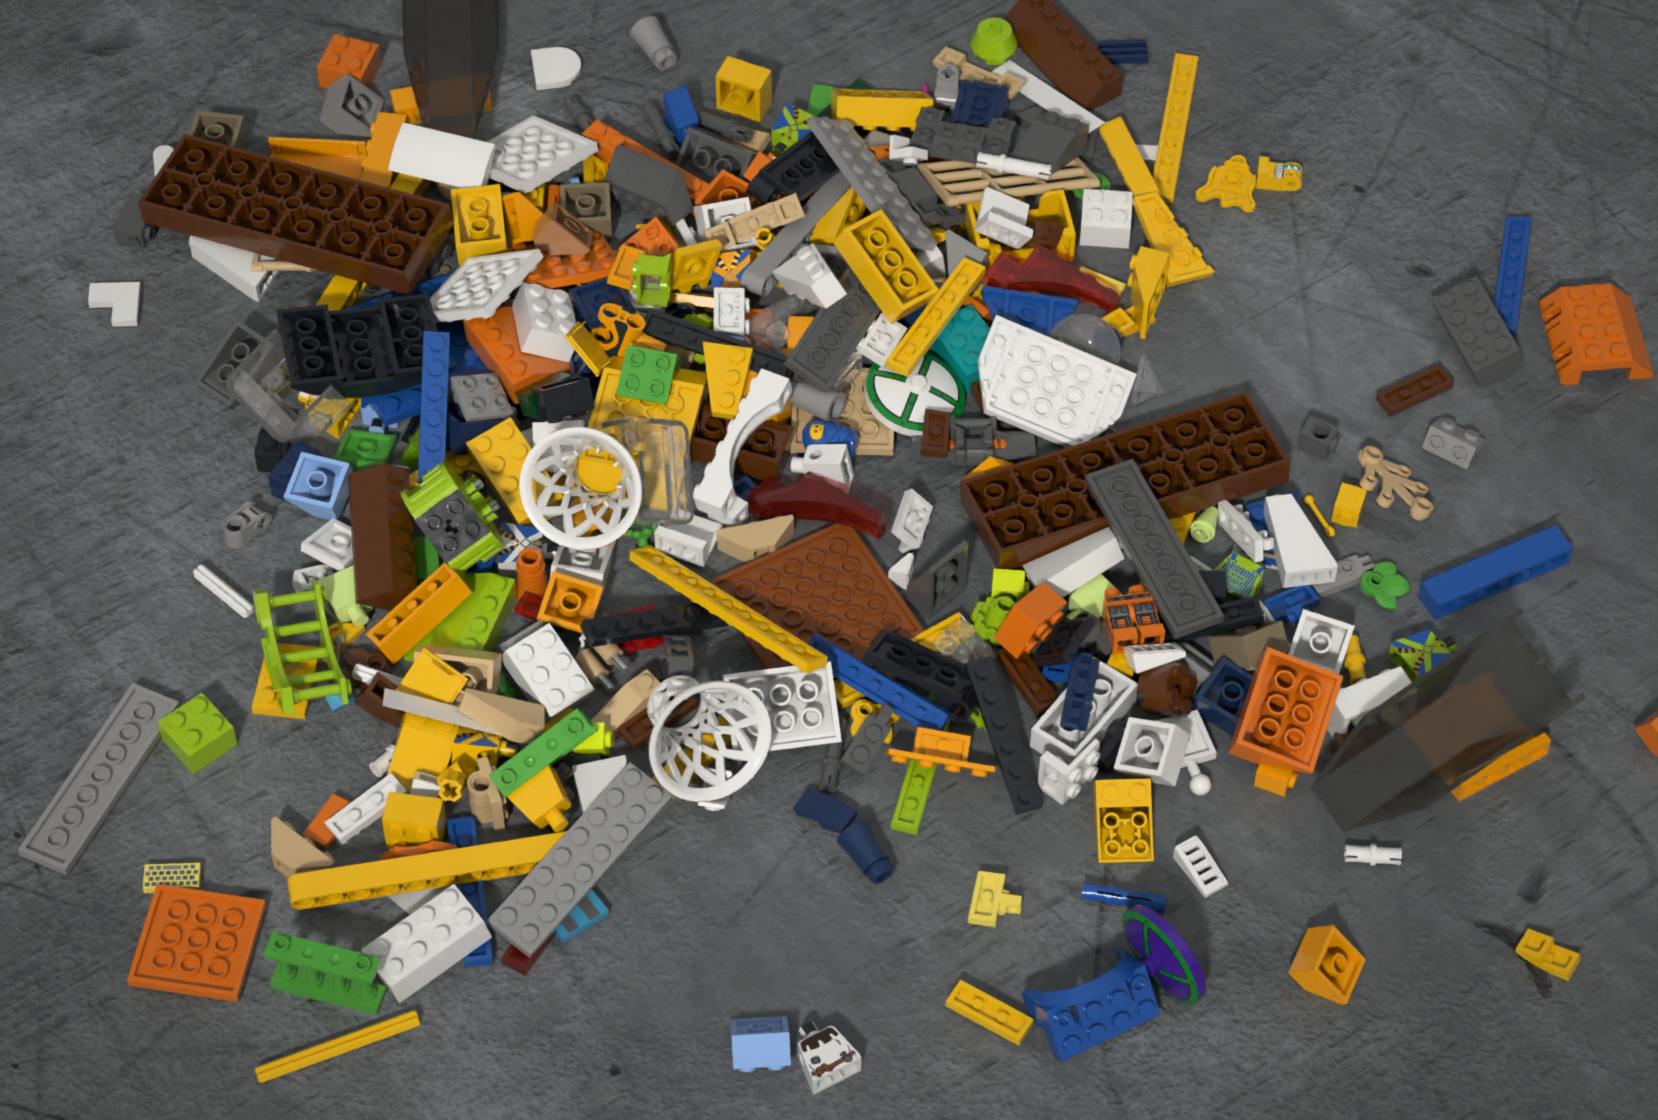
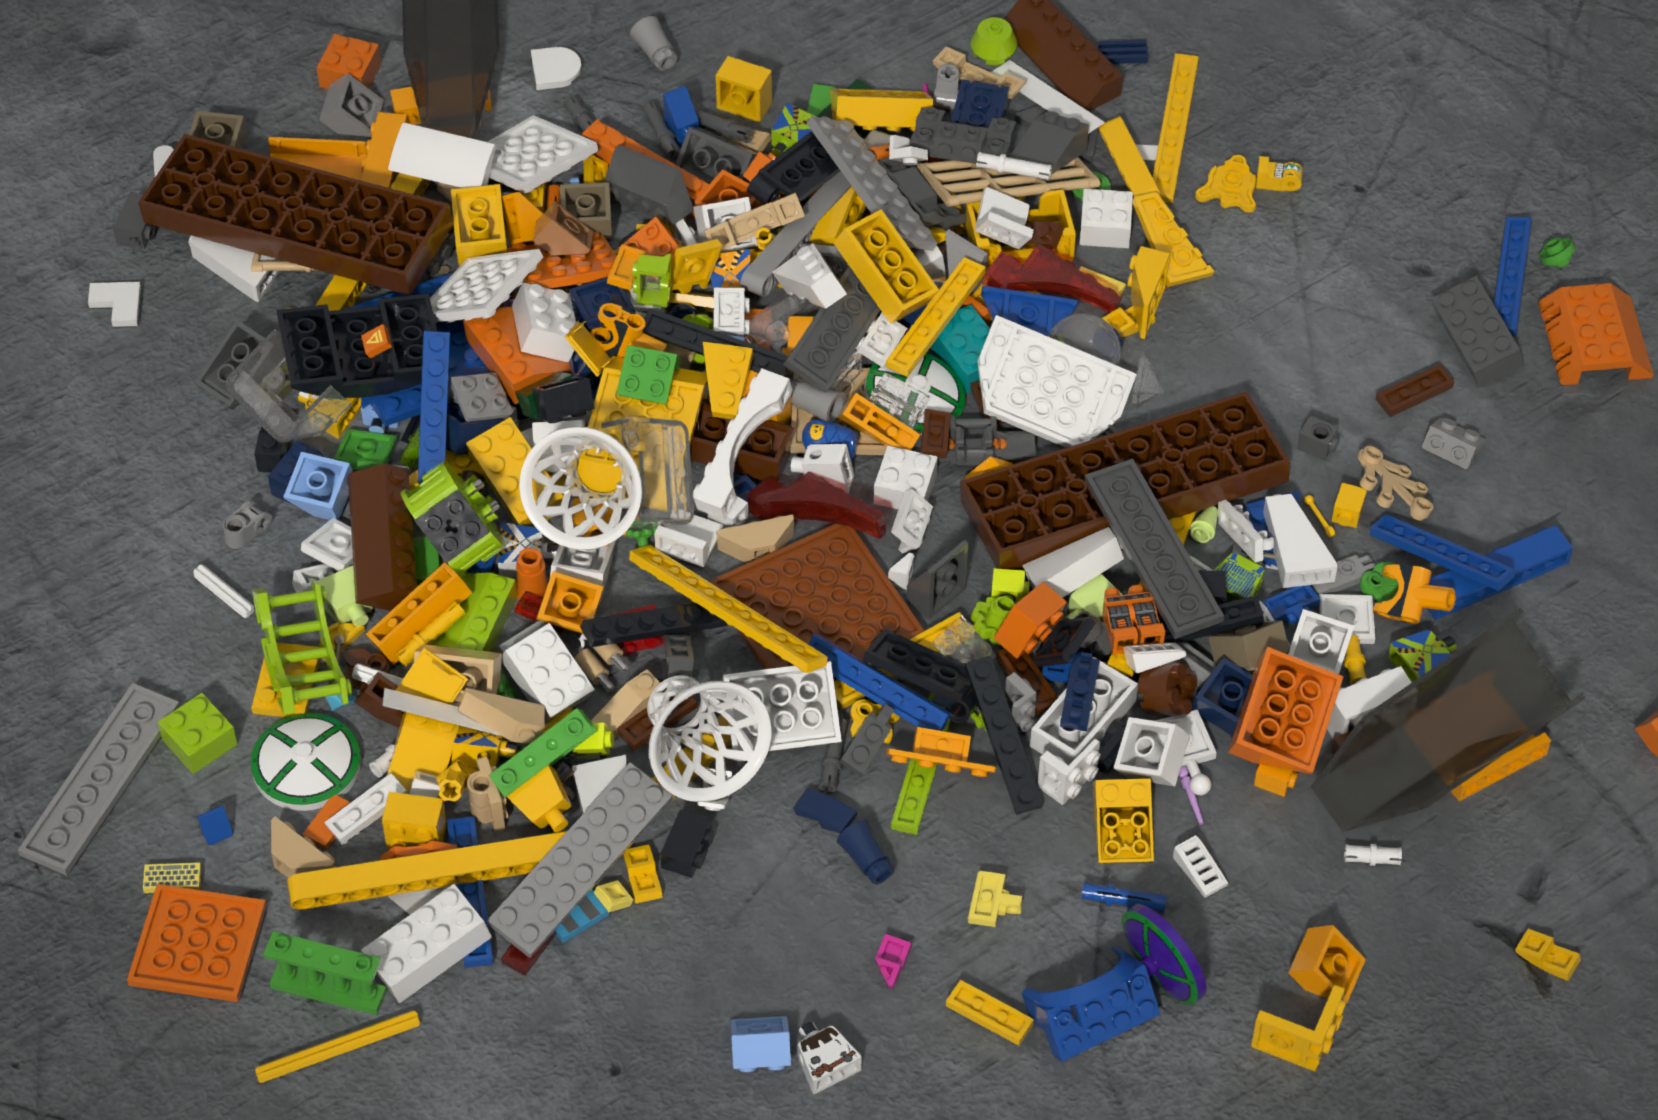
(215, 825): none -> blue slope
(305, 761): none -> white dish
(376, 341): none -> orange tile
(430, 633): none -> yellow pin
(613, 896): none -> light yellow tile
(642, 874): none -> yellow slope
(686, 843): none -> black piece
(877, 423): none -> light orange slope
(892, 957): none -> dark pink slope
(899, 400): none -> clear hinge
(901, 472): none -> white brick
(1021, 701): none -> light grey bracket
(1185, 780): none -> lavender piece
(1296, 1042): none -> yellow bracket
(1352, 610): none -> white tile
(1413, 594): none -> light orange connector
(1442, 552): none -> blue plate
(1557, 252): none -> bright green plate

